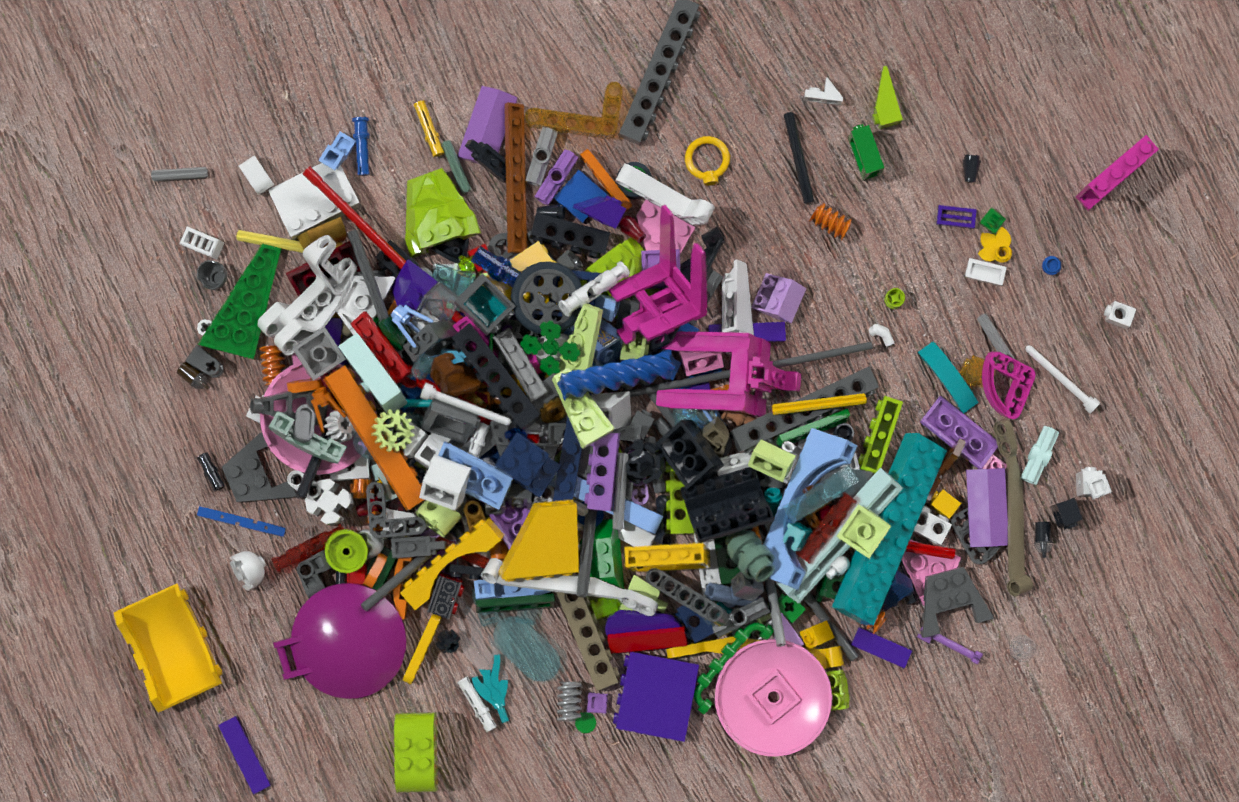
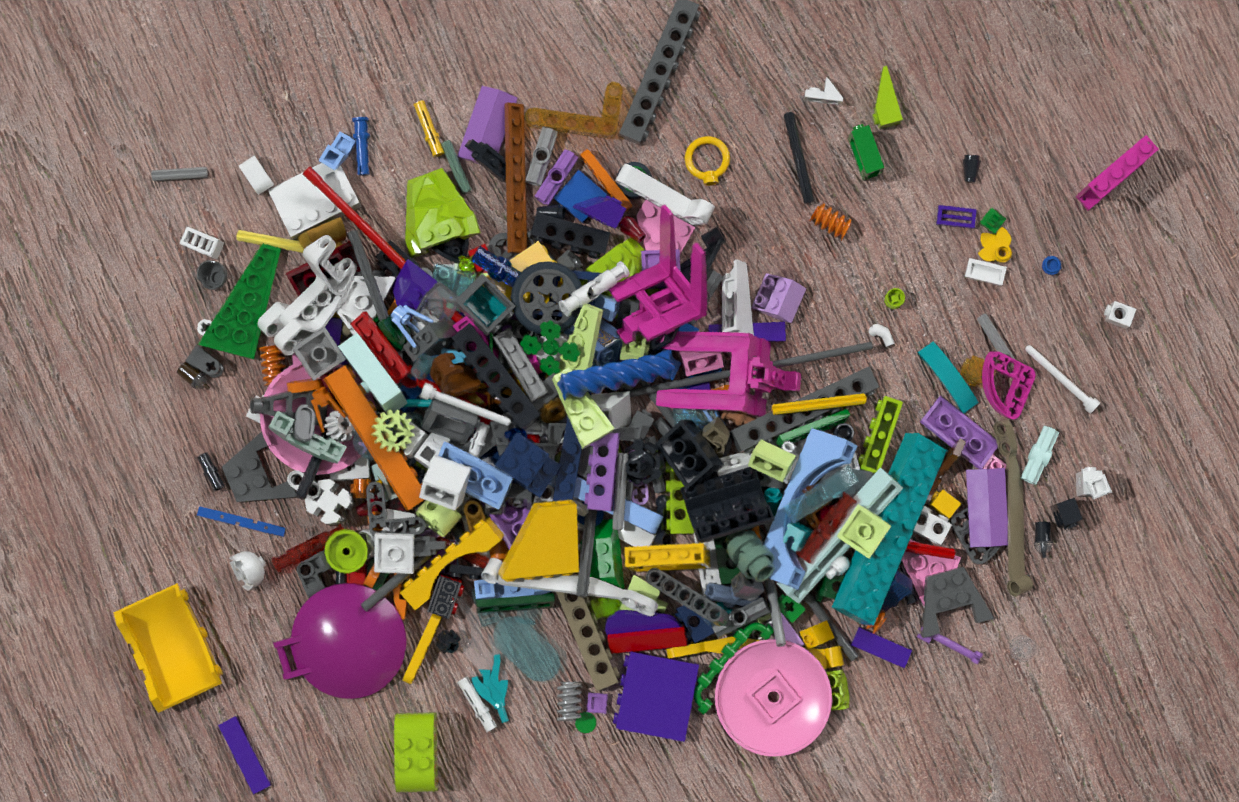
(394, 553): none -> white tile

